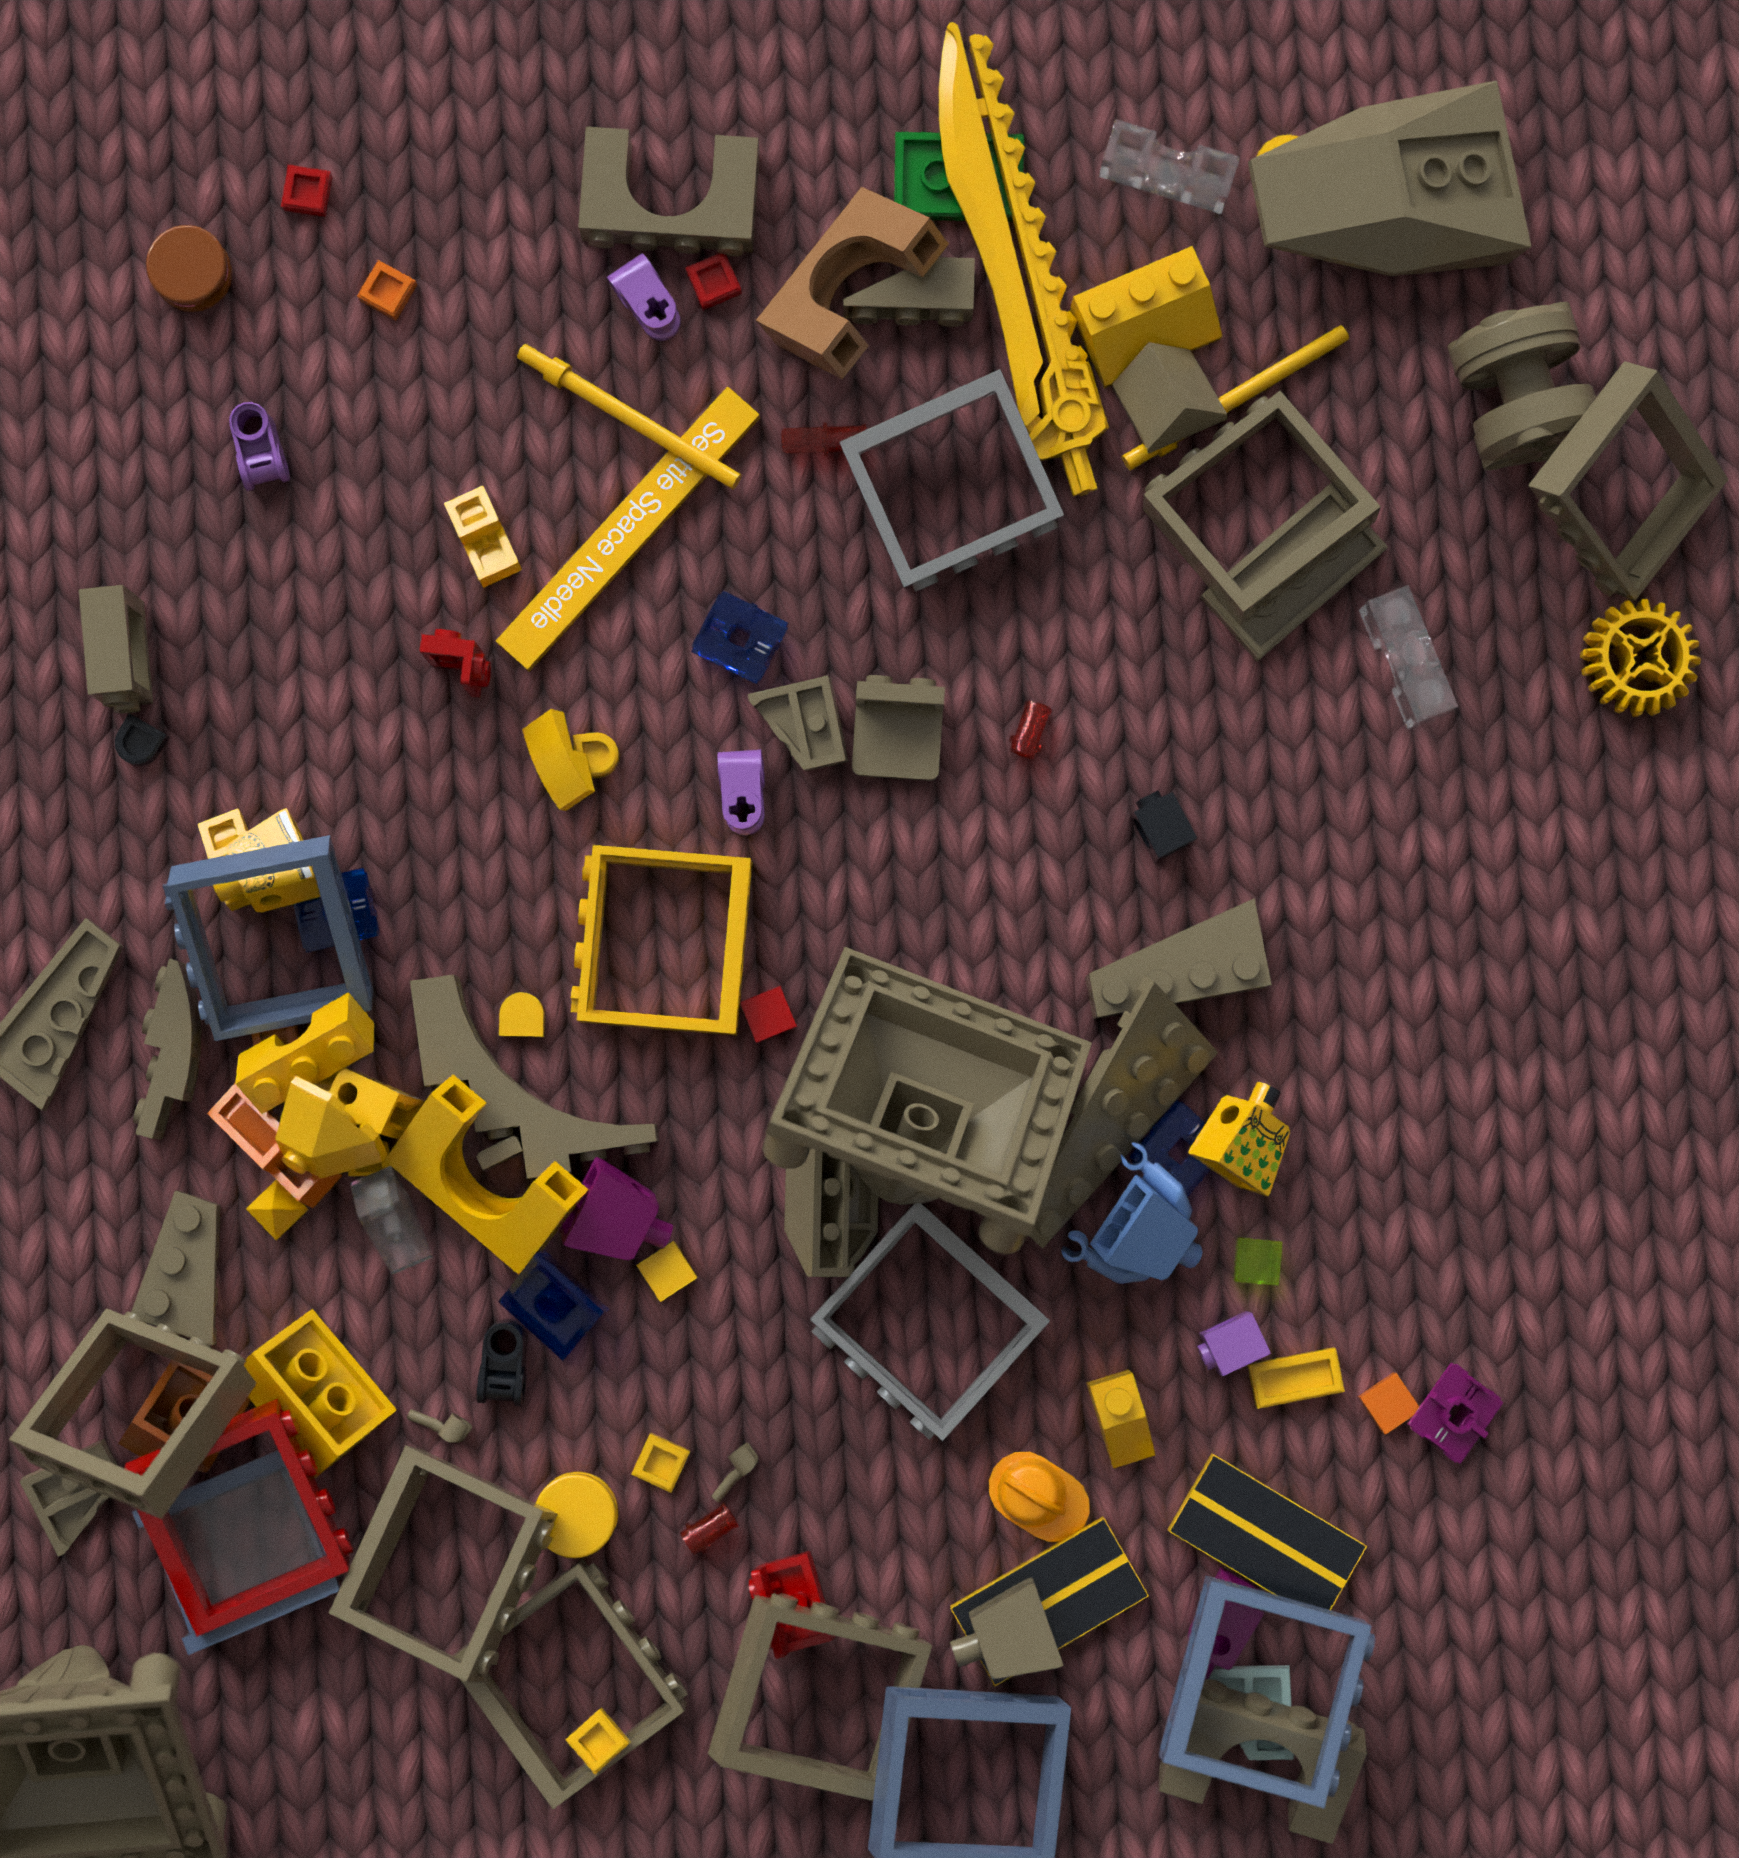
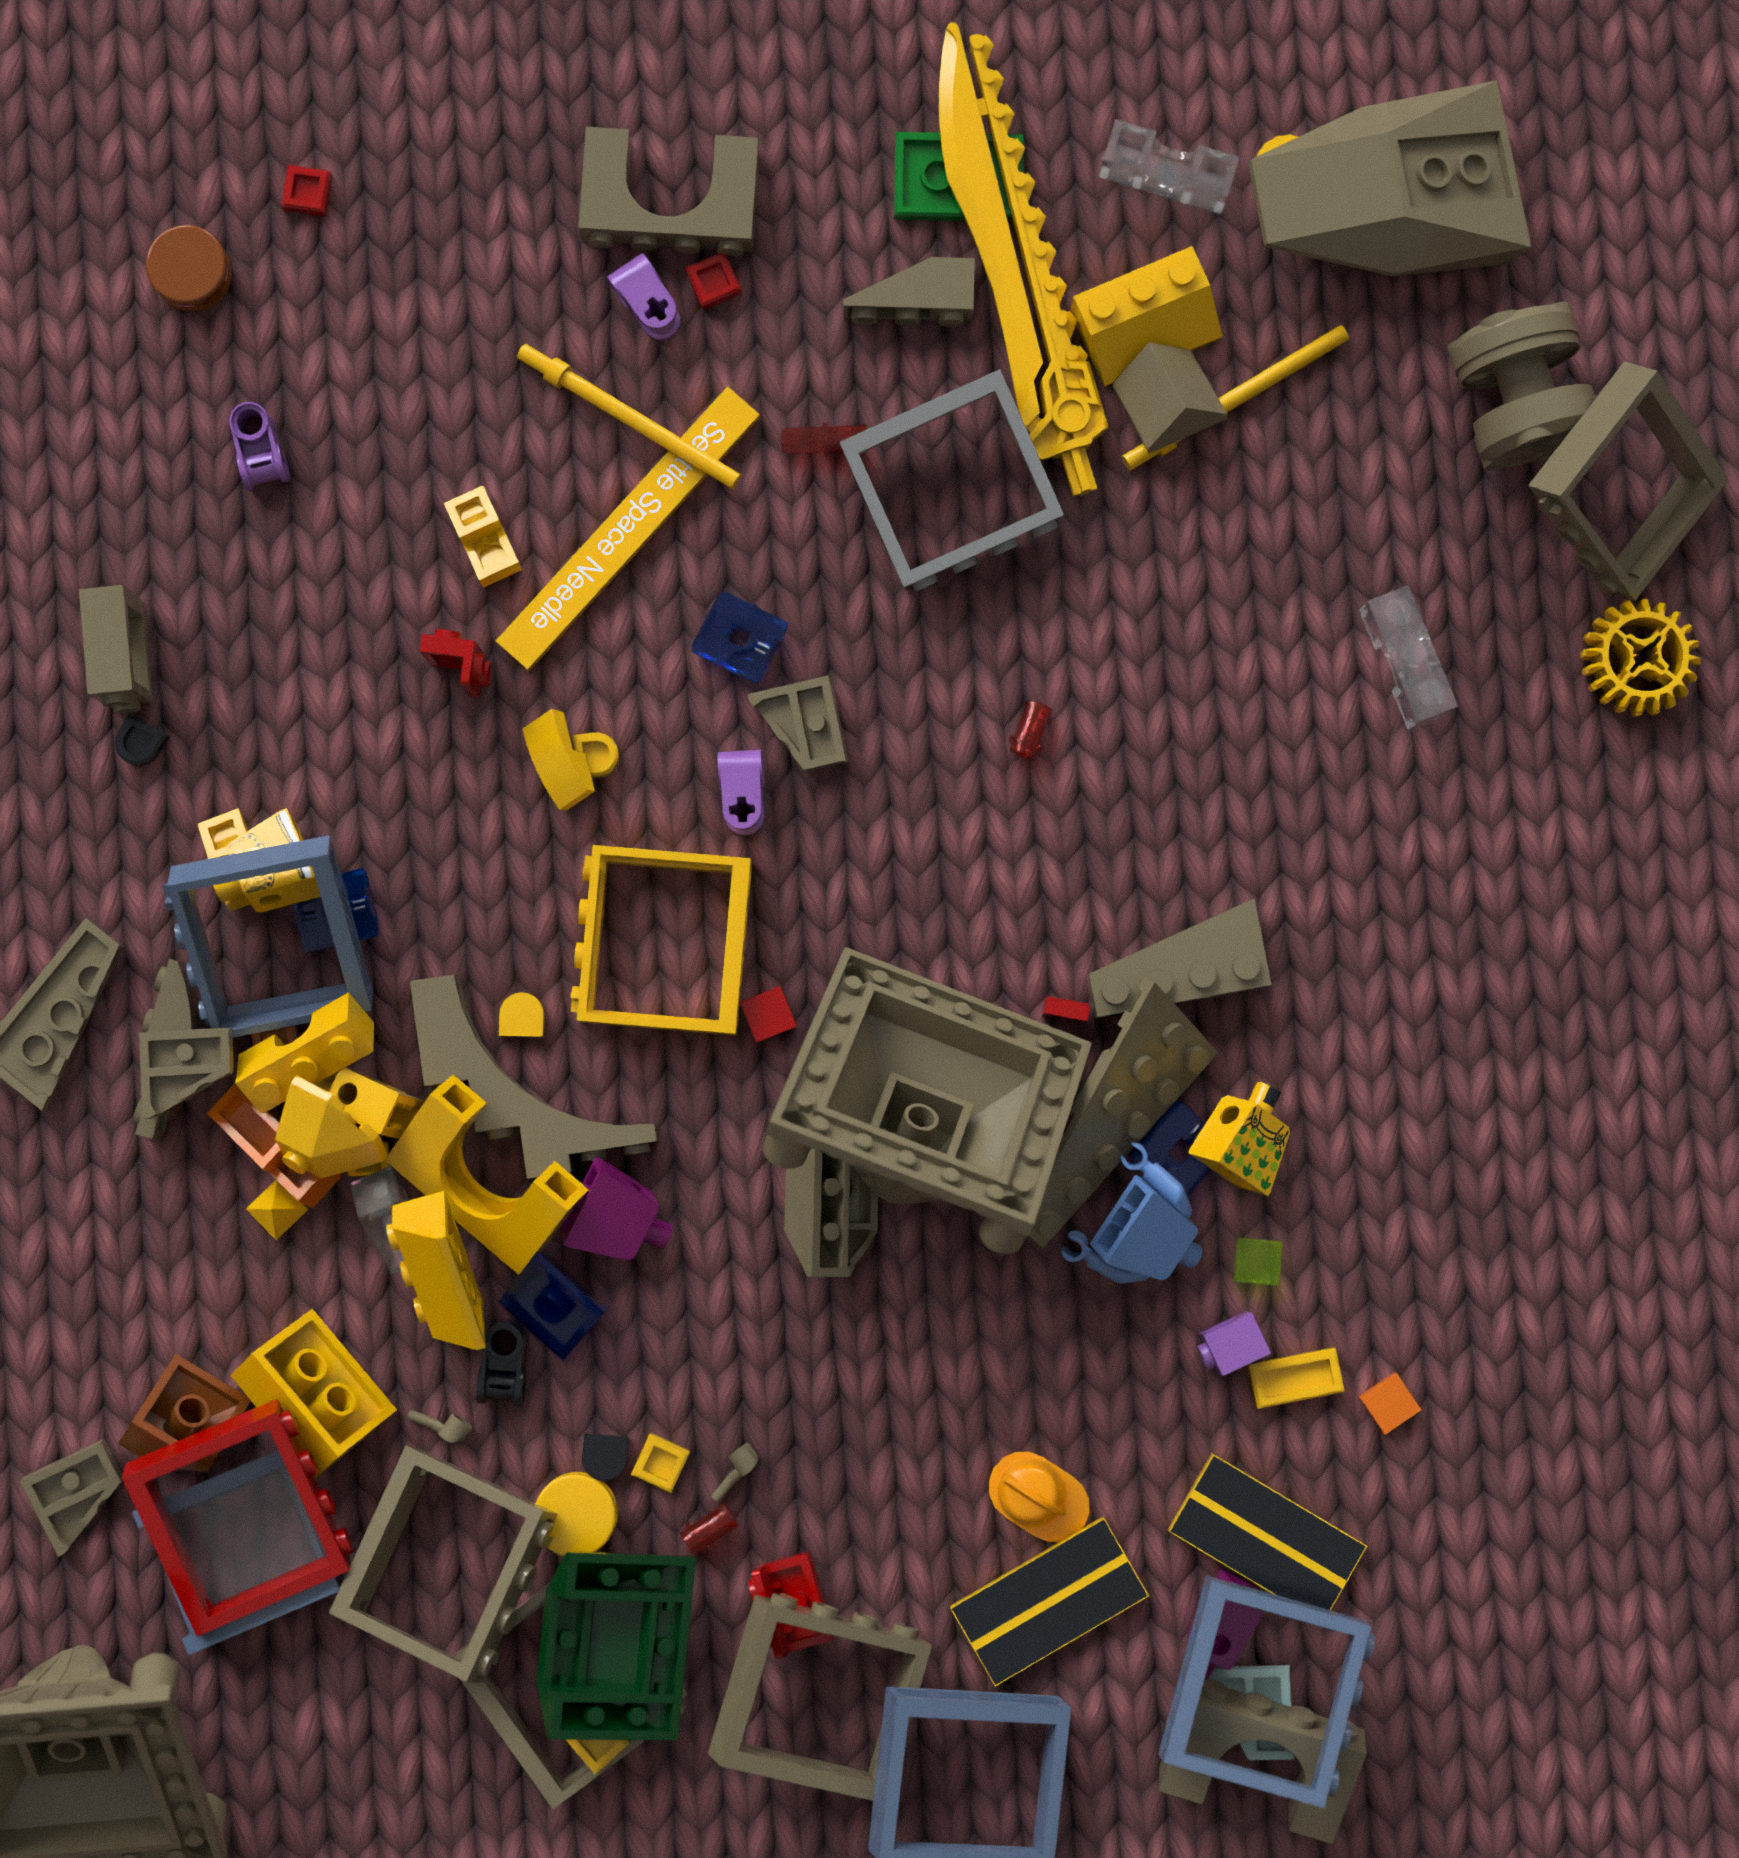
(181, 1065): none -> dark tan wing
(183, 1270): dark tan wing -> none
(185, 1447): dark tan window -> none
(387, 290): orange tile -> none
(438, 1270): none -> yellow slope
(500, 1152): dark tan tile -> none
(604, 1455): none -> black tile
(615, 1646): none -> dark green slope
(667, 1271): yellow tile -> none
(863, 233): medium nougat arch -> none
(892, 1389): light grey window -> none
(898, 728): dark tan bracket -> none
(1010, 1634): dark tan torso -> none
(1066, 1009): none -> red tile
(1121, 1418): yellow slope -> none
(1162, 825): black brick -> none
(1300, 562): dark tan window -> none
(1307, 595): dark tan tile -> none
(1469, 1423): magenta piece -> none

